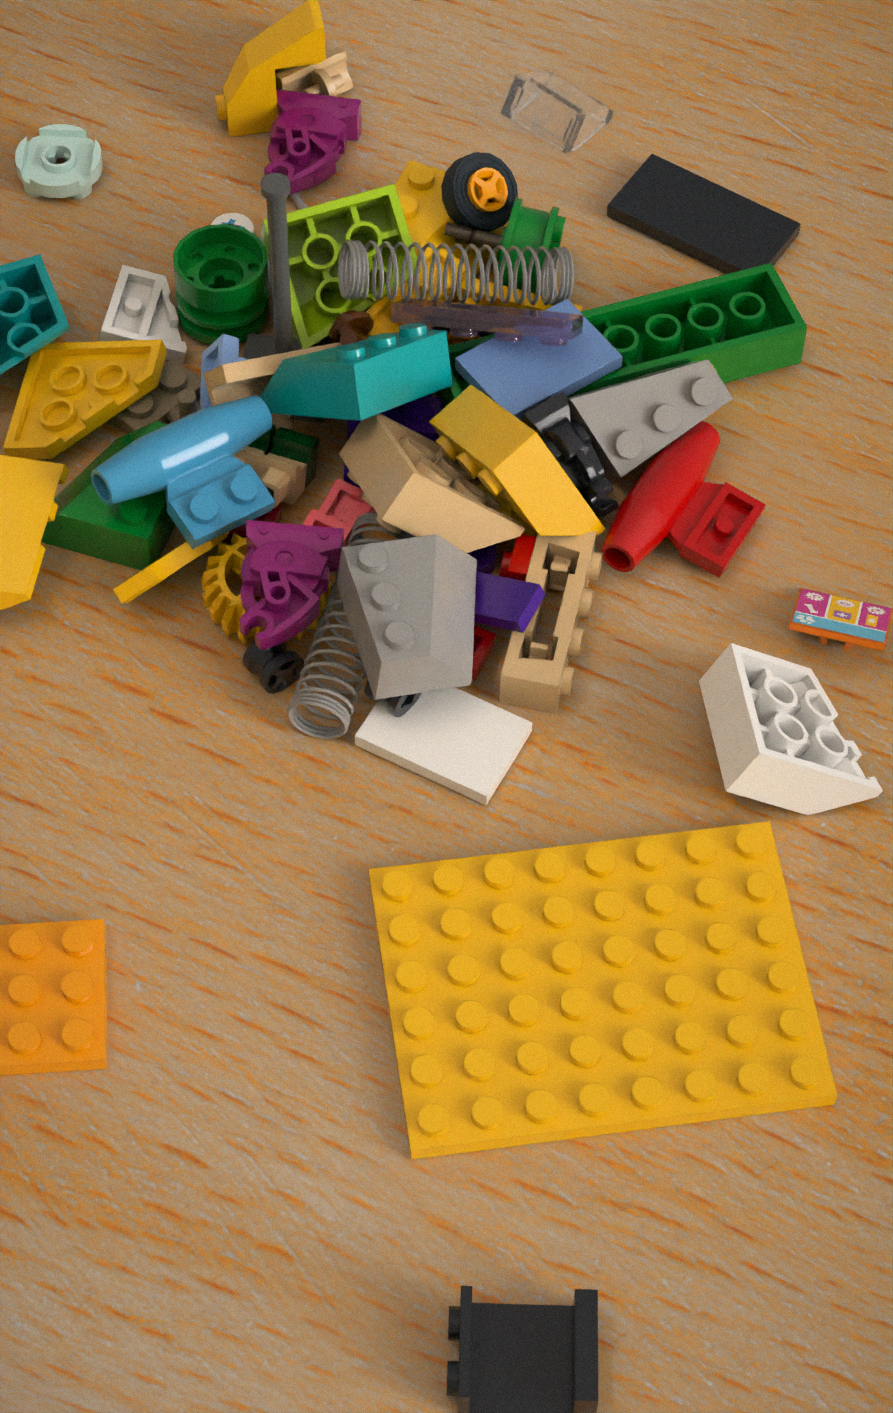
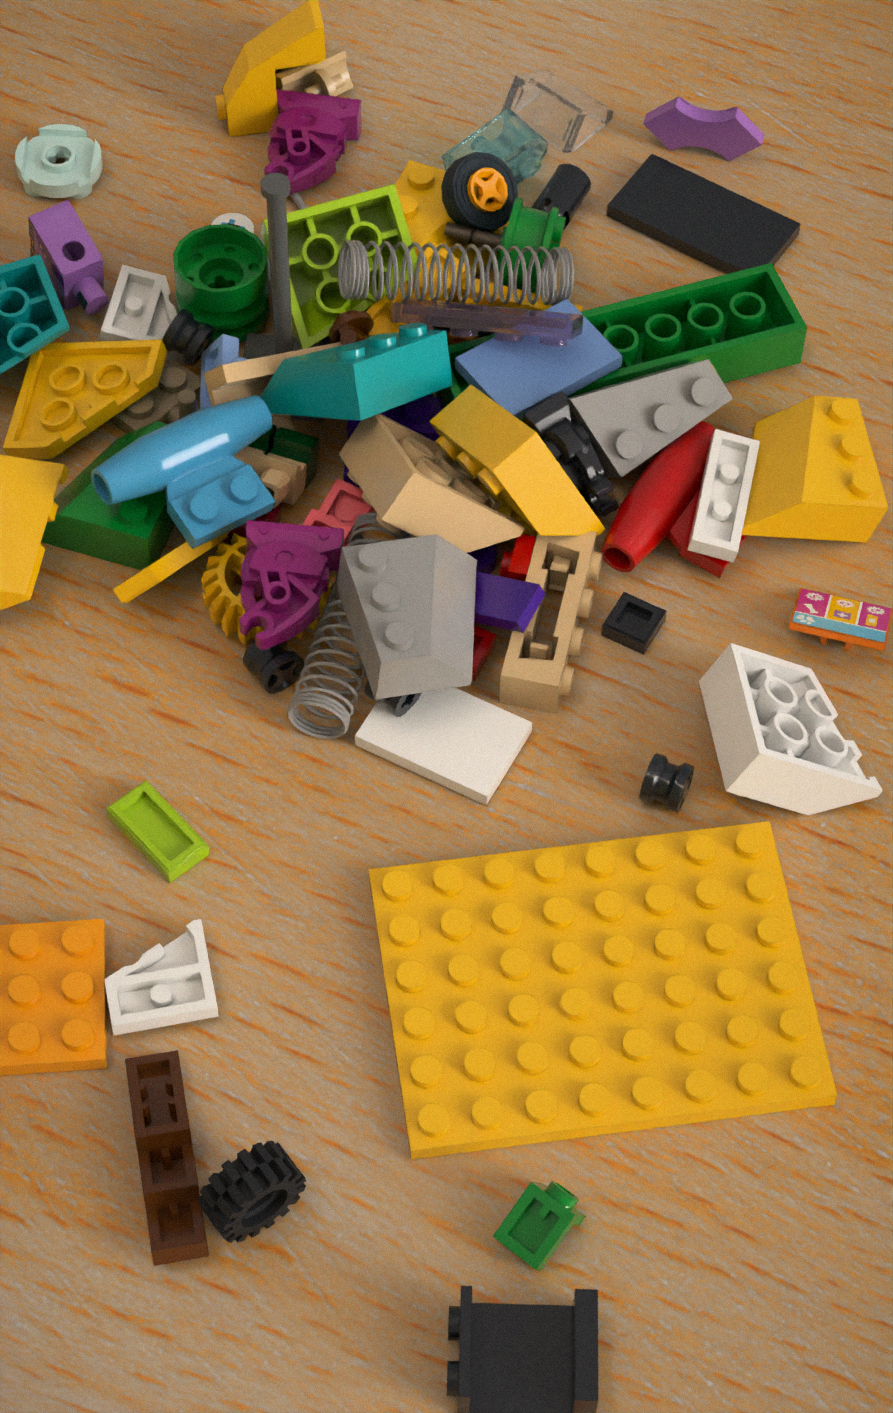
(69, 257): none -> medium lavender torso
(158, 831): none -> lime tile
(164, 986): none -> white wing
(166, 1158): none -> reddish brown slope
(188, 337): none -> black wheel
(251, 1191): none -> black tyre
(507, 139): none -> clear light blue hinge
(539, 1222): none -> green bracket
(564, 190): none -> black piece
(633, 623): none -> black tile
(666, 782): none -> black wheel
(722, 131): none -> medium lavender tile
(724, 495): none -> white plate
(815, 474): none -> yellow wedge

